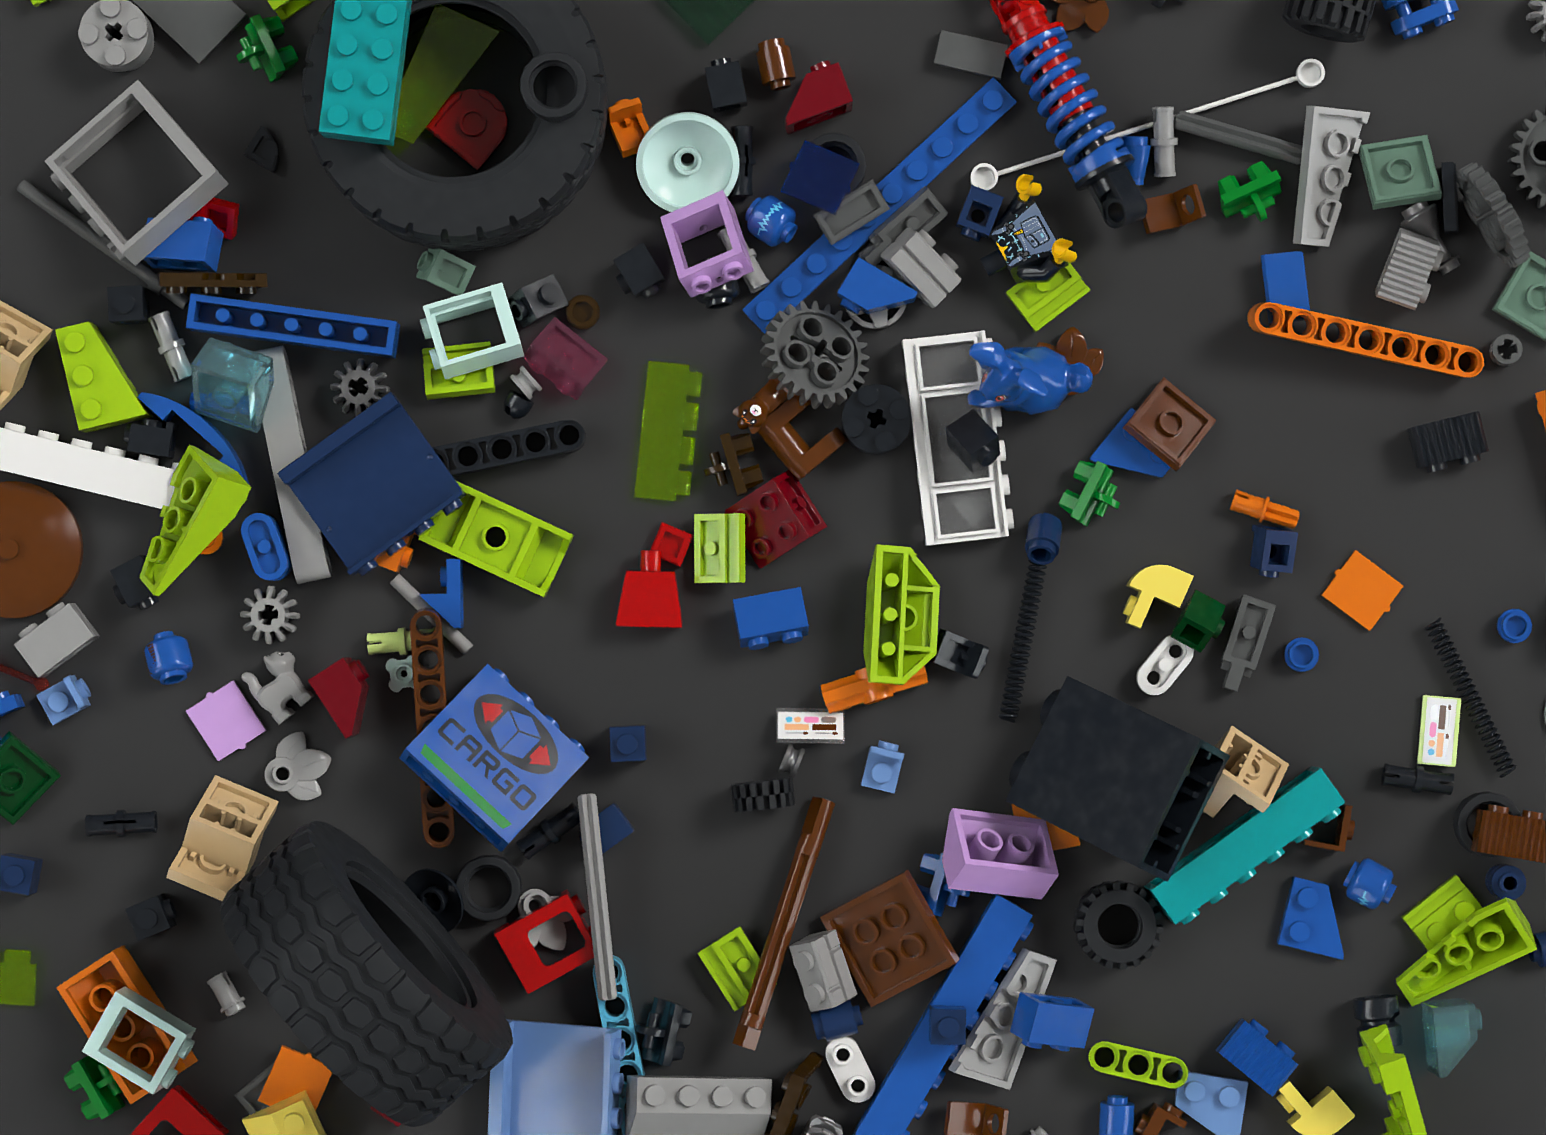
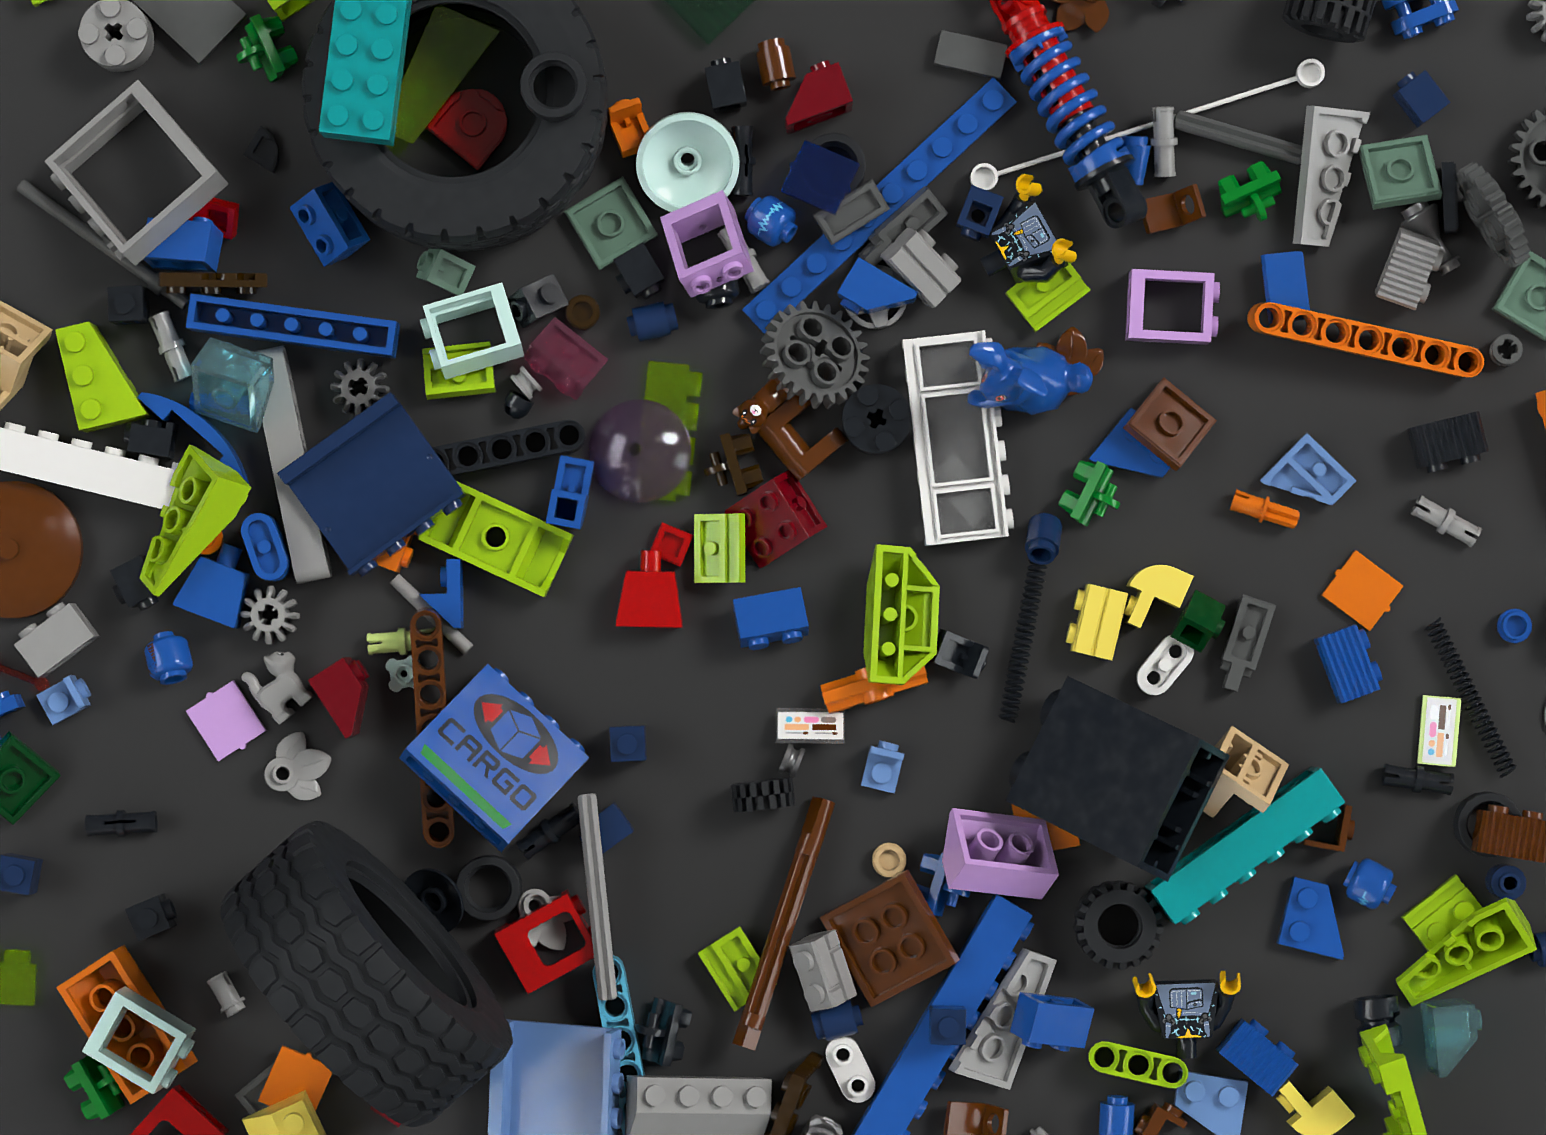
(216, 588): none -> blue torso
(222, 838): tan bracket -> none
(329, 224): none -> blue brick
(570, 492): none -> blue brick
(610, 223): none -> sand green tile
(652, 321): none -> dark blue brick
(662, 457): none -> dish
(889, 859): none -> tan tile
(973, 441): black brick -> none
(1097, 621): none -> light yellow brick
(1135, 307): none -> lavender window
(1186, 1008): none -> torso
(1283, 548): dark blue brick -> none
(1301, 654): blue plate -> none
(1310, 472): none -> medium blue wing
(1348, 663): none -> blue brick
(1420, 97): none -> dark blue brick
(1446, 521): none -> light grey pin

